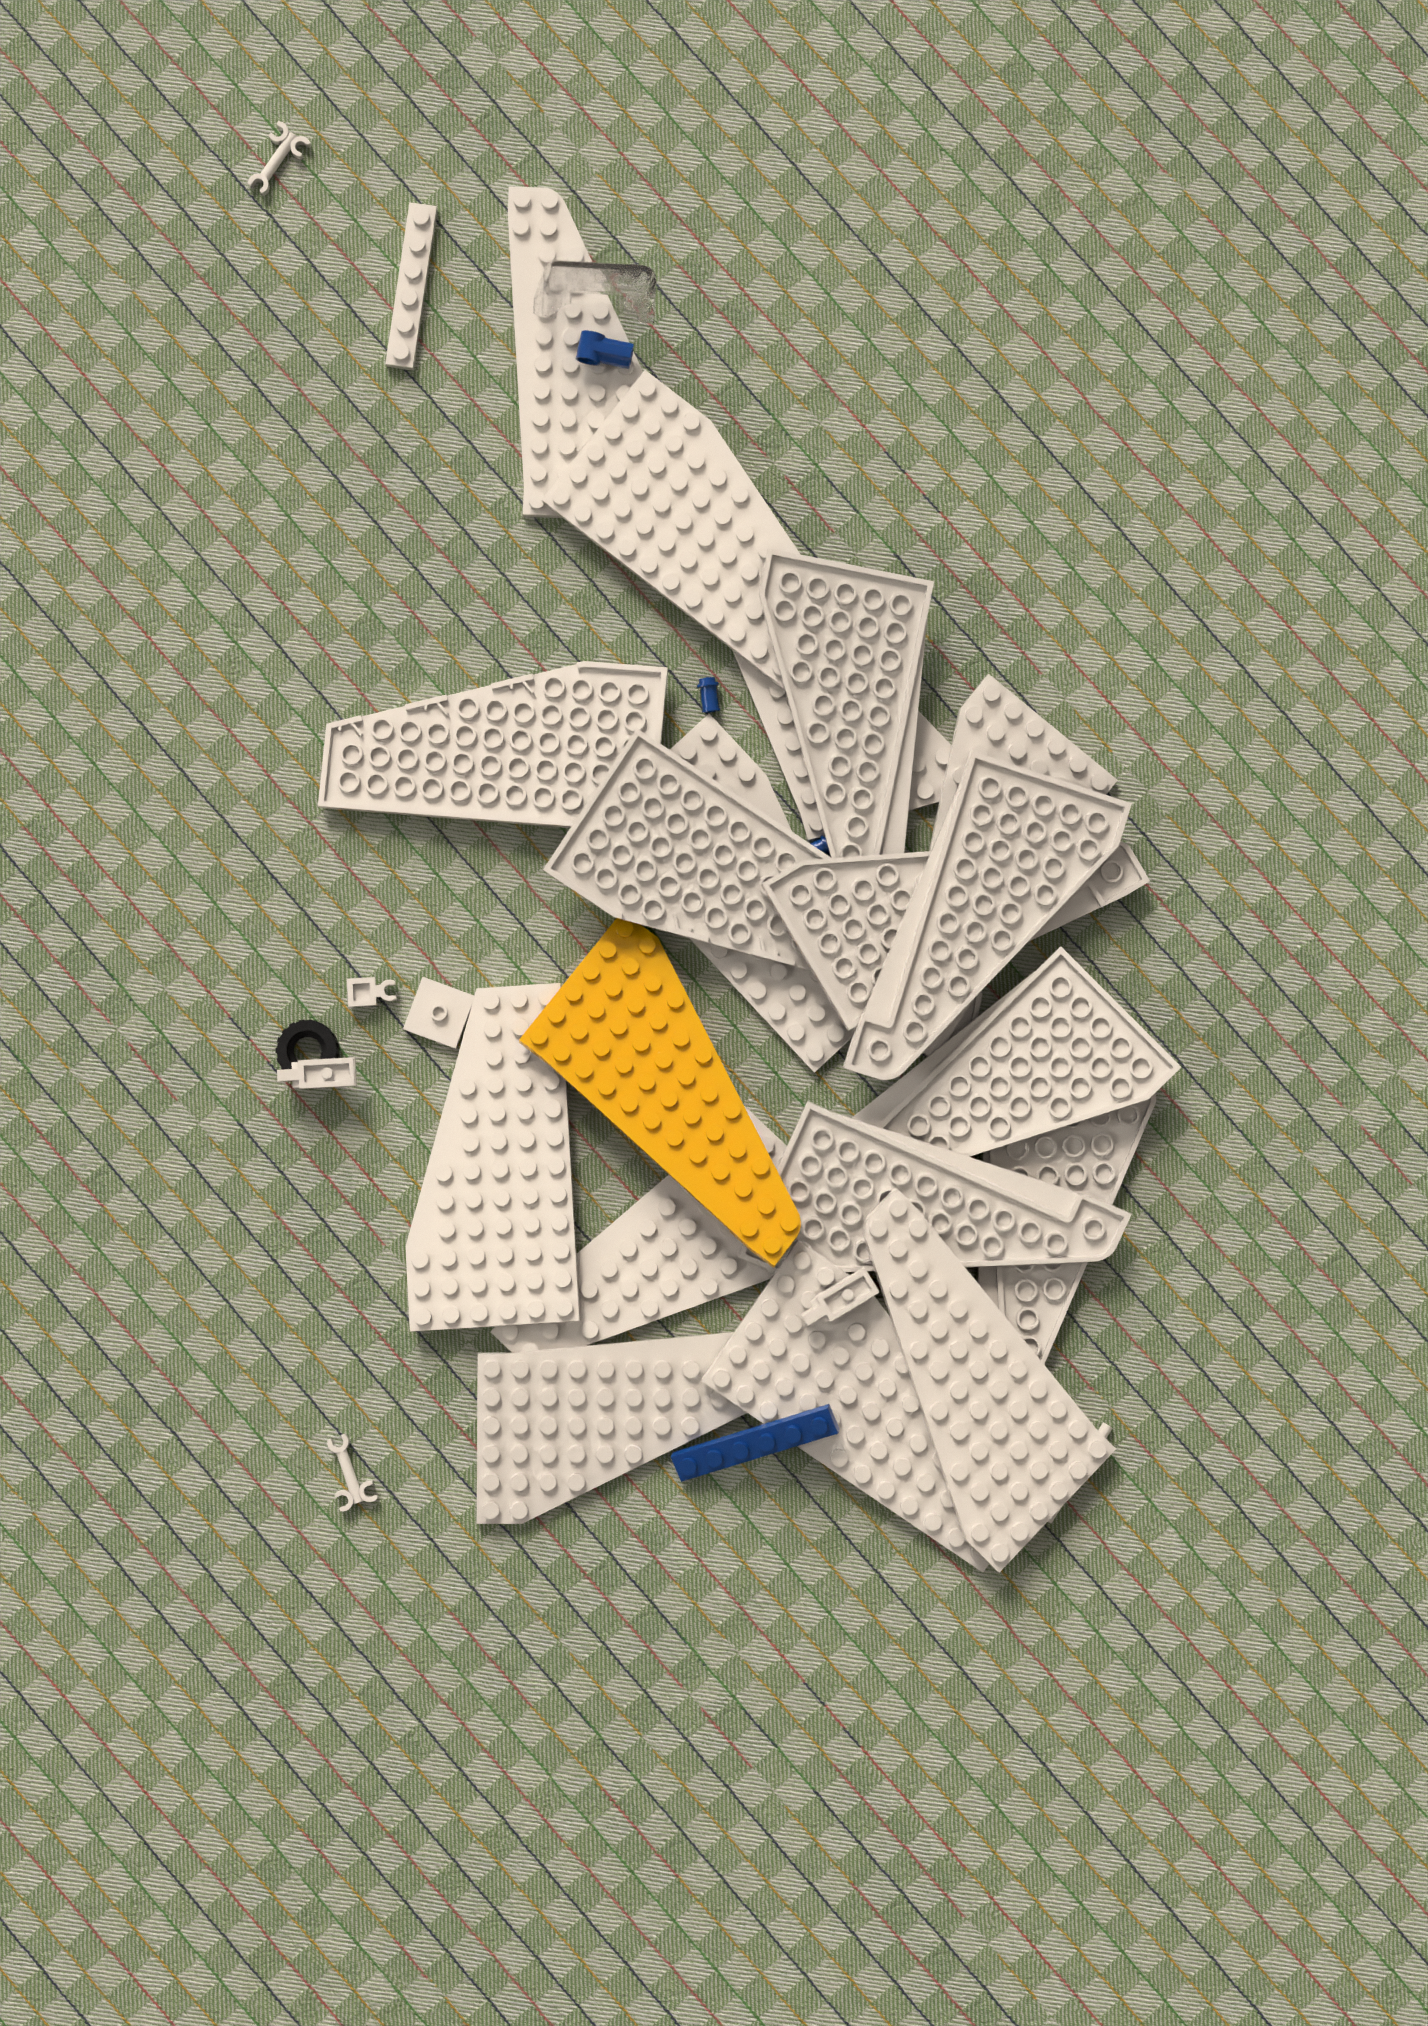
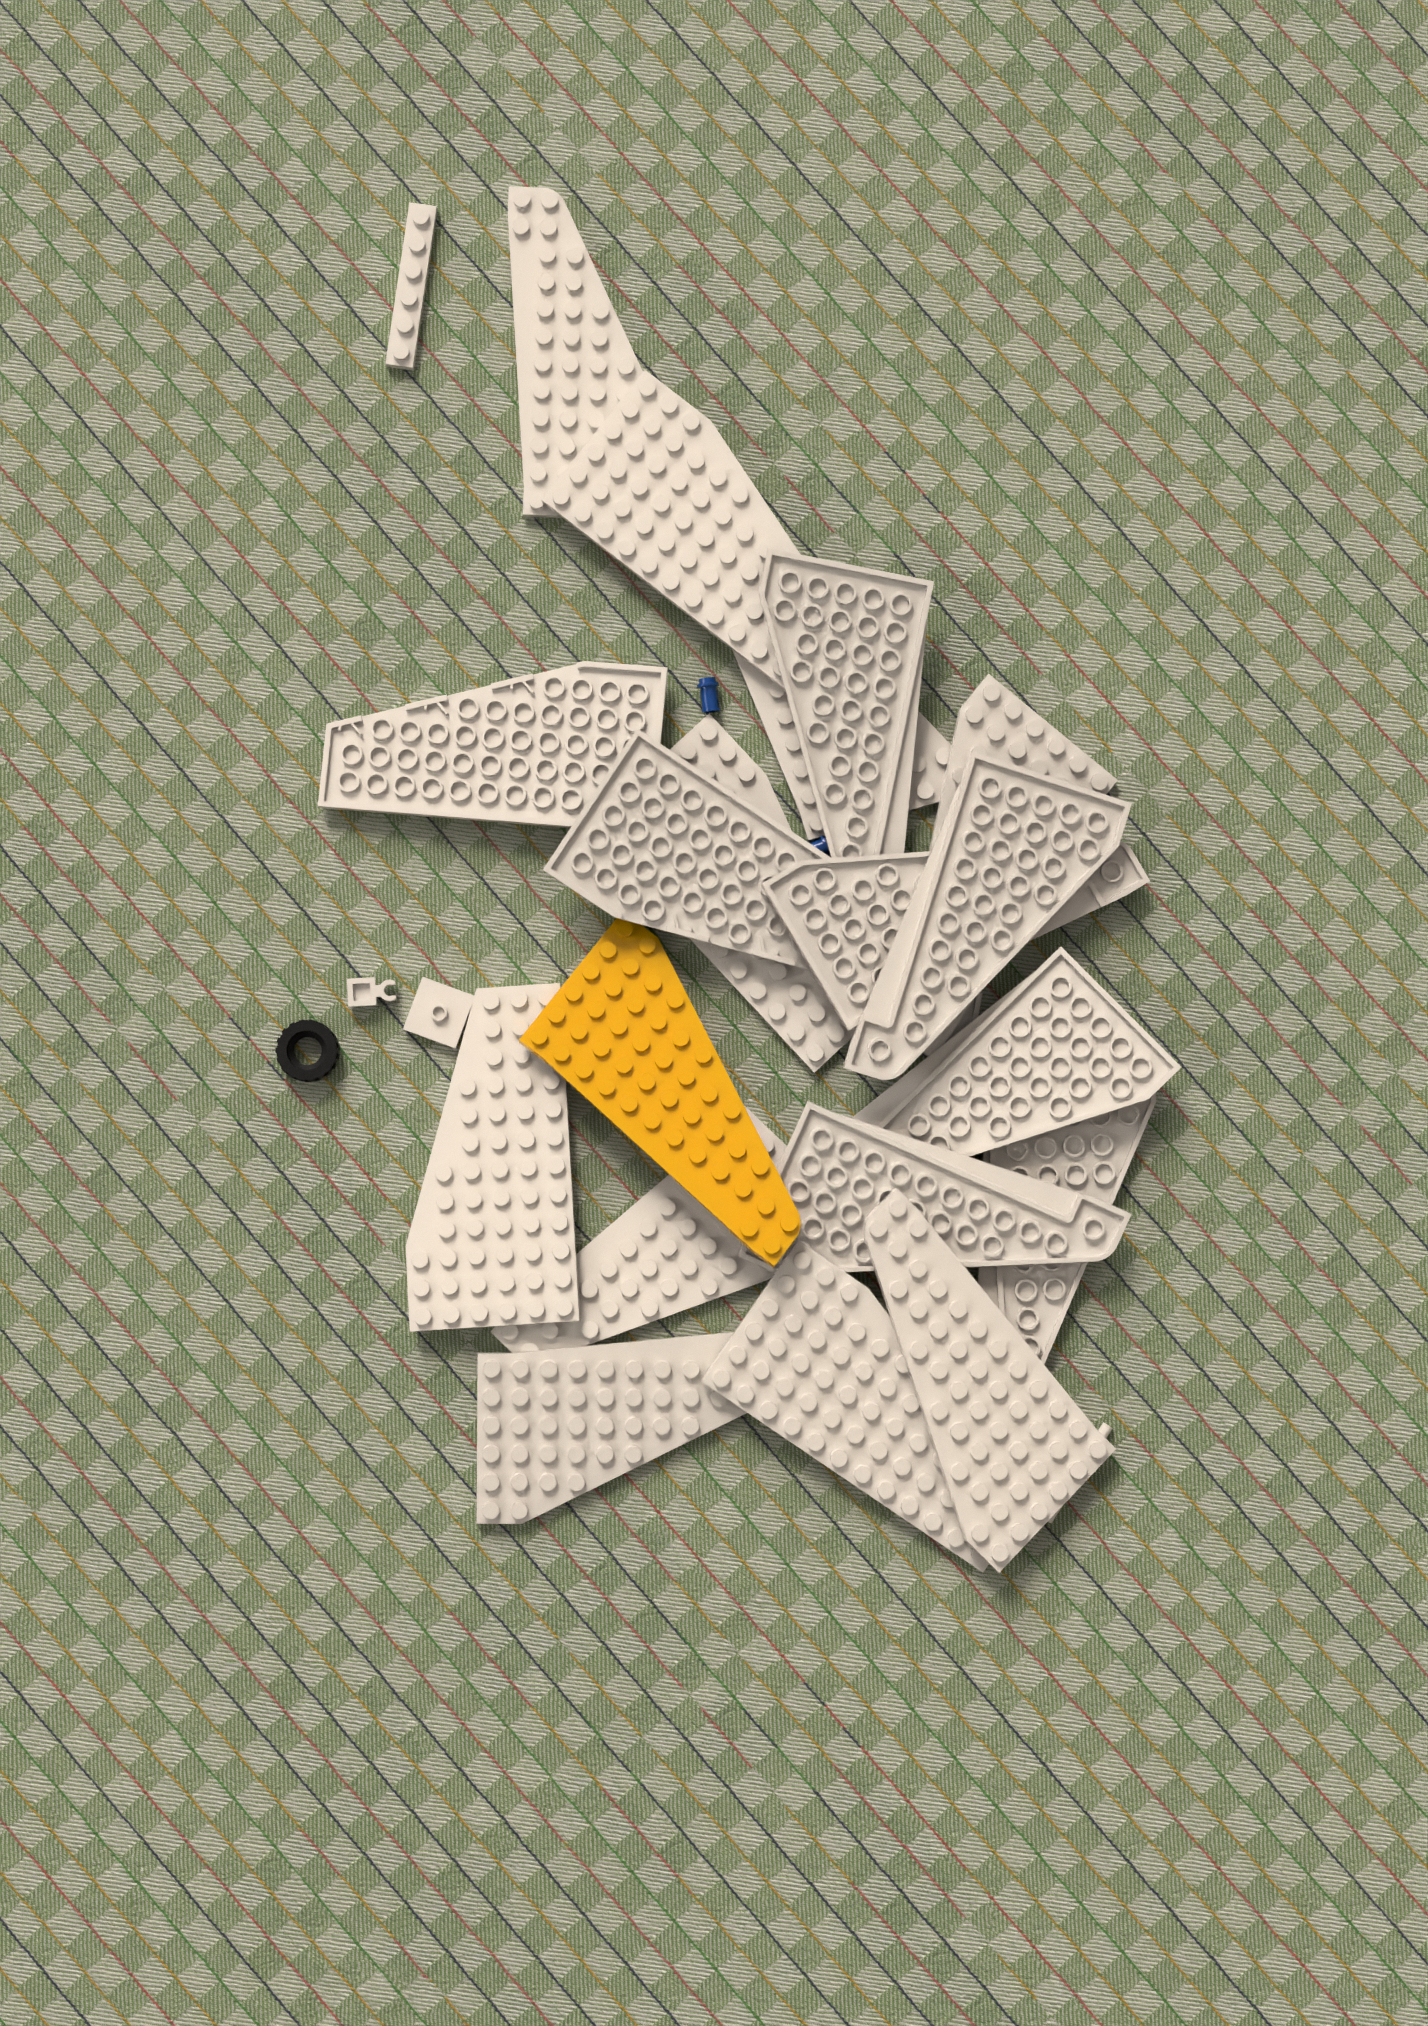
(287, 142): white bar -> none
(320, 1073): white hinge -> none
(355, 1493): white bar -> none
(597, 349): blue piece -> none
(630, 282): clear windscreen -> none
(755, 1442): blue plate -> none
(841, 1298): white hinge -> none

